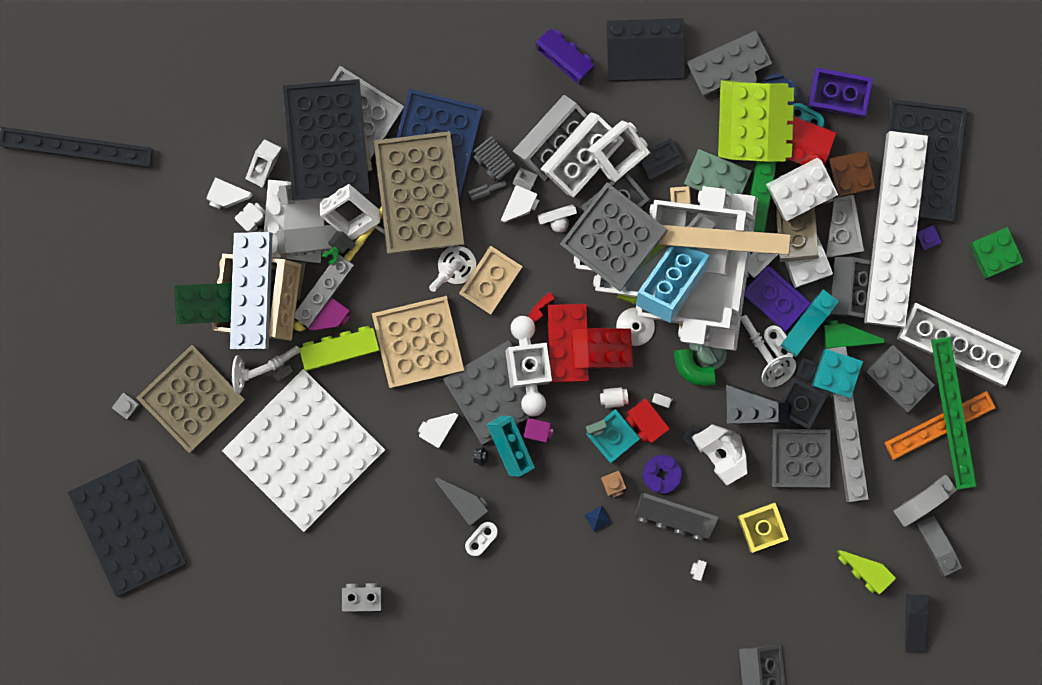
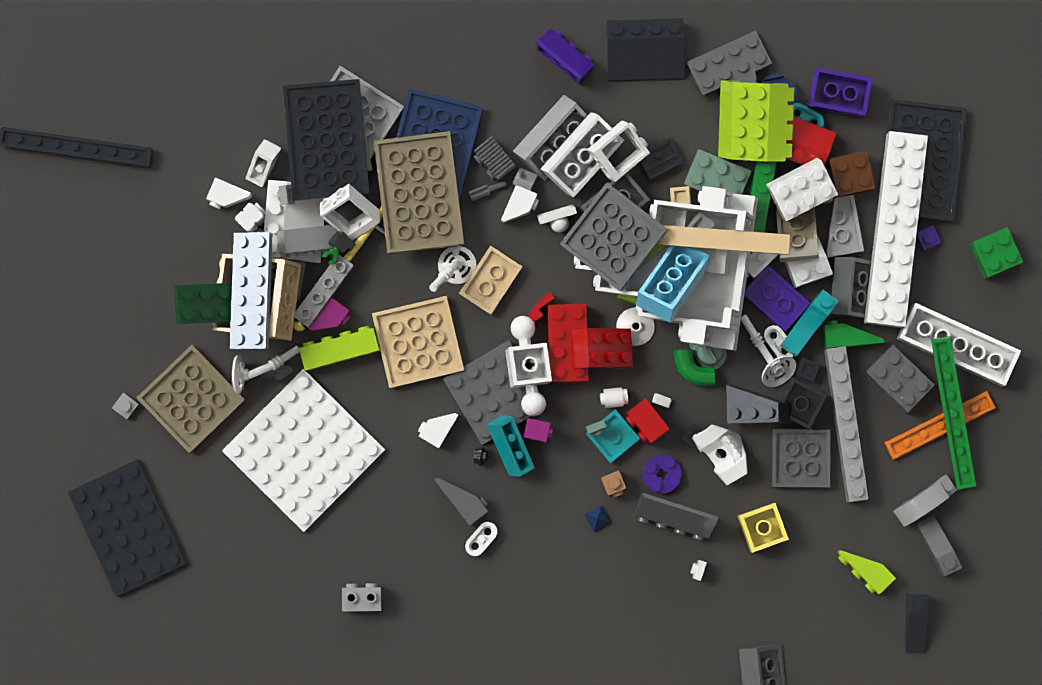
(837, 374): teal brick -> none

